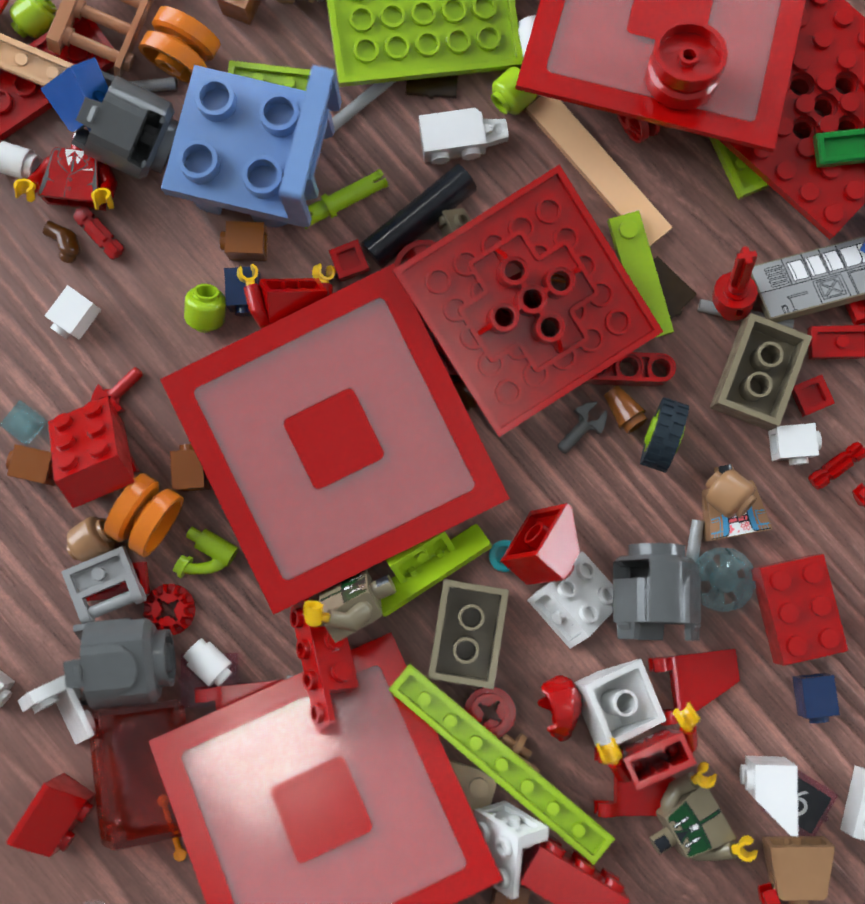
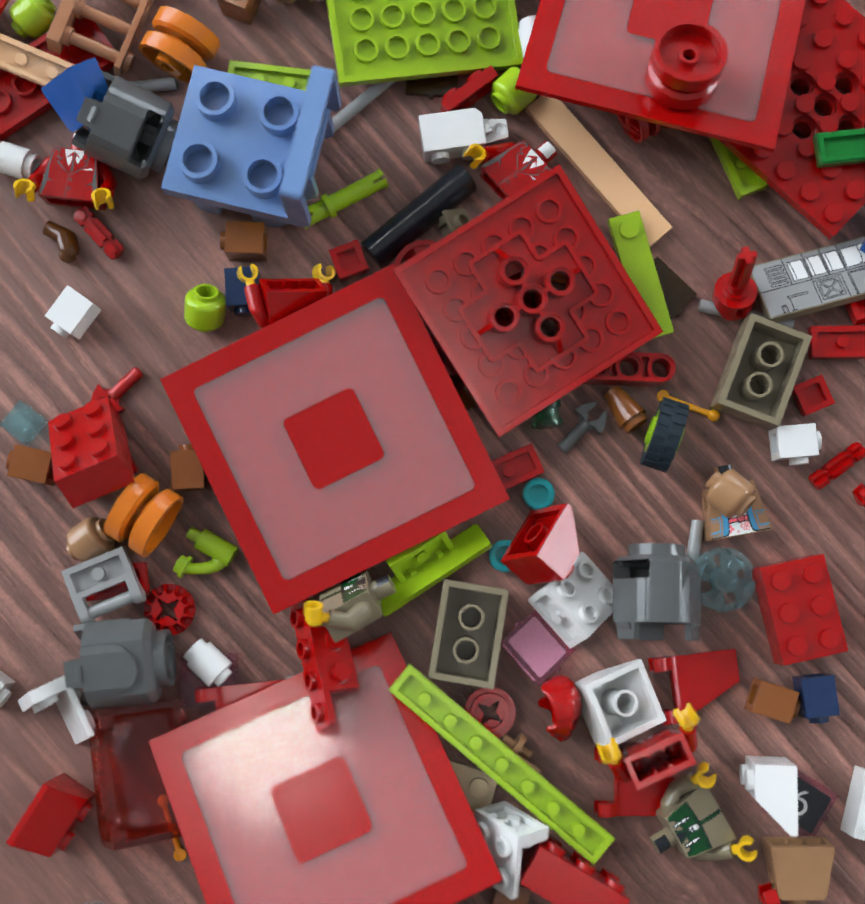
(477, 87): none -> red plate
(510, 164): none -> red torso
(518, 466): none -> red plate
(536, 647): none -> clear pink piece
(538, 494): none -> teal tile
(548, 417): none -> clear green wheel
(713, 415): none -> light orange hinge
(772, 701): none -> dark orange brick

